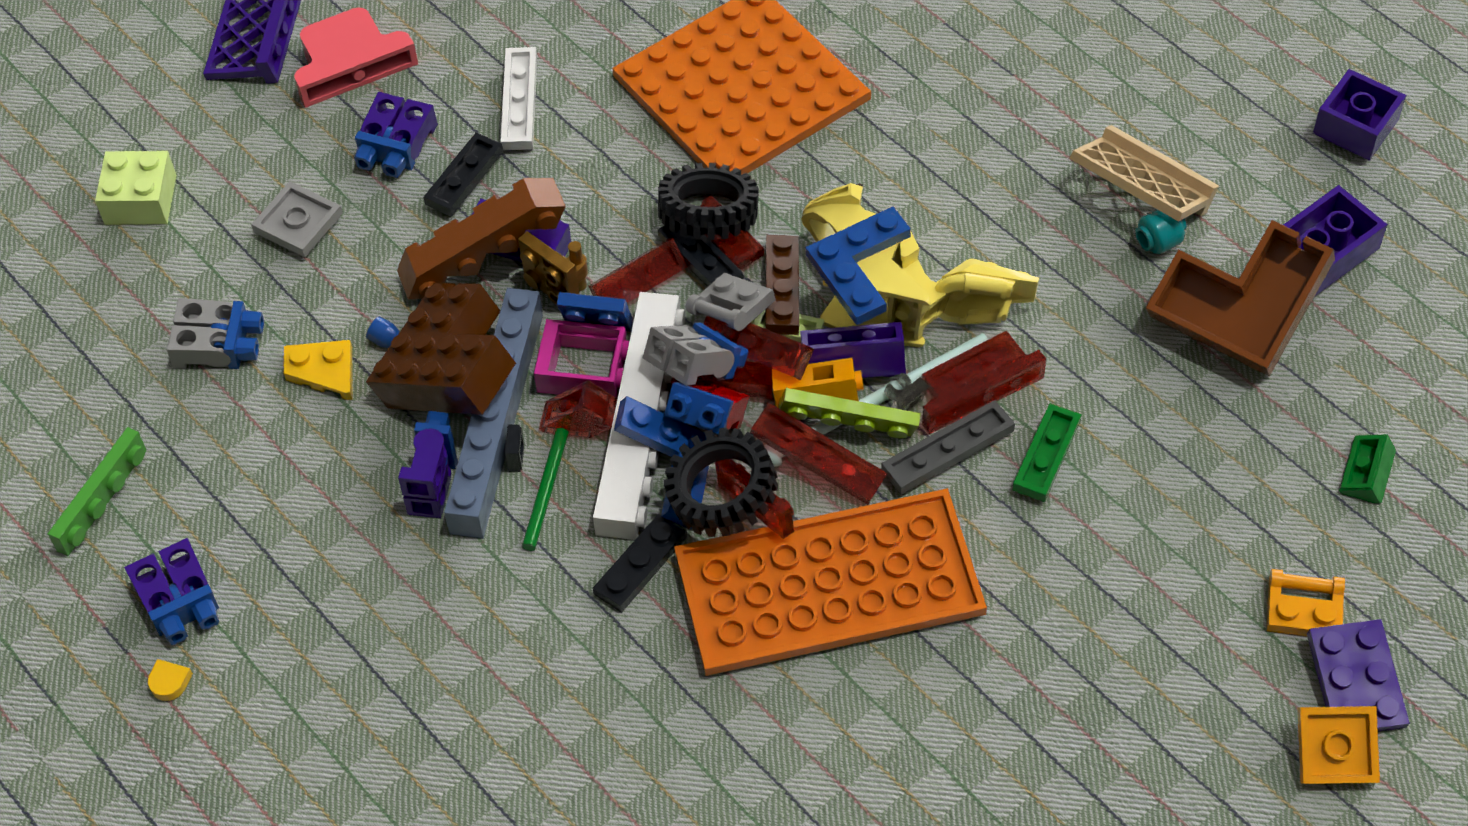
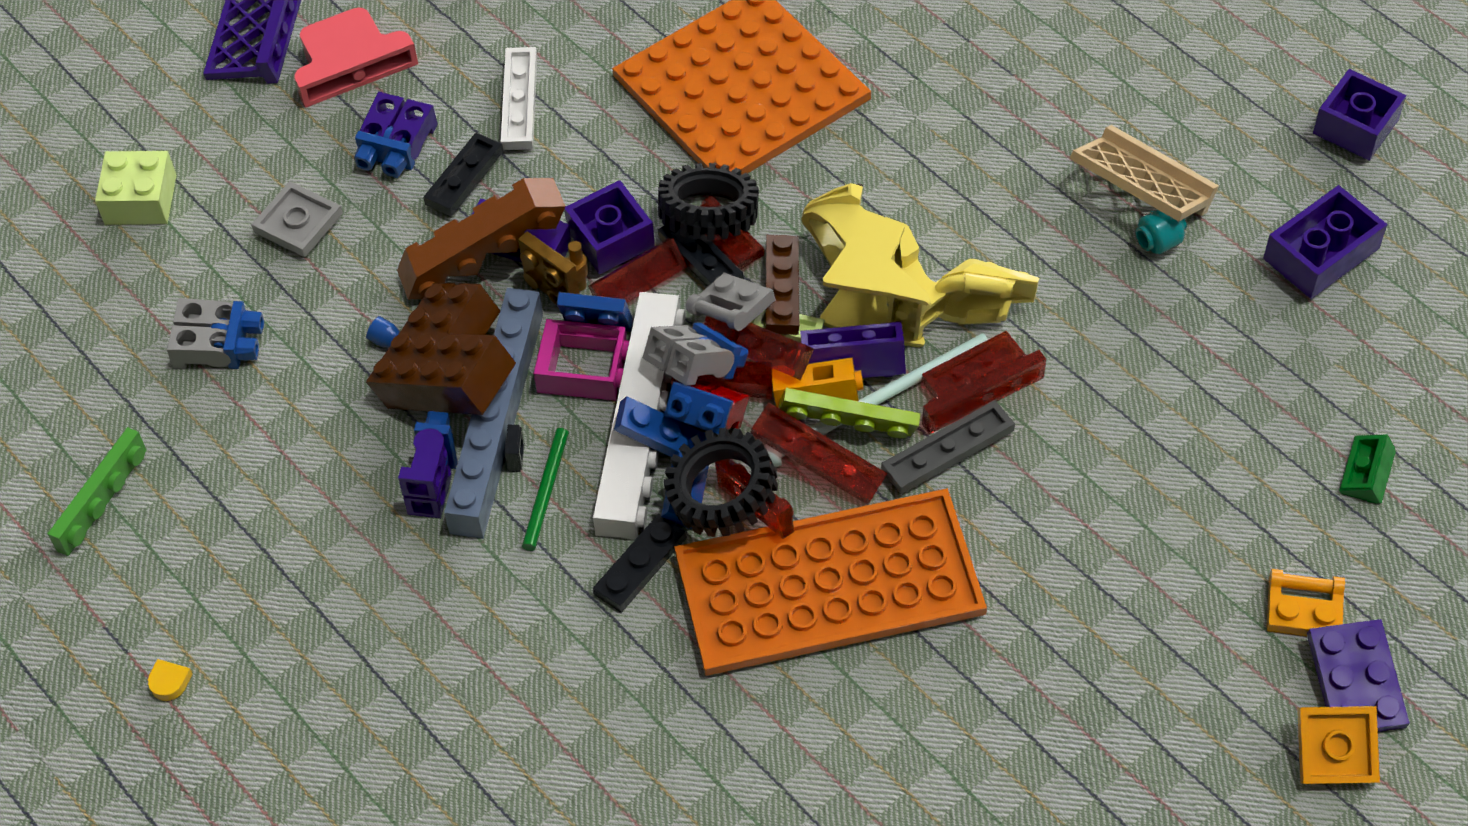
(179, 602): hips -> none
(321, 366): yellow wing -> none
(580, 410): clear red slope -> none
(610, 226): none -> dark purple brick
(838, 256): blue plate -> none
(910, 394): clear smoke tile -> none
(1047, 452): green plate -> none
(1246, 315): dark orange piece -> none

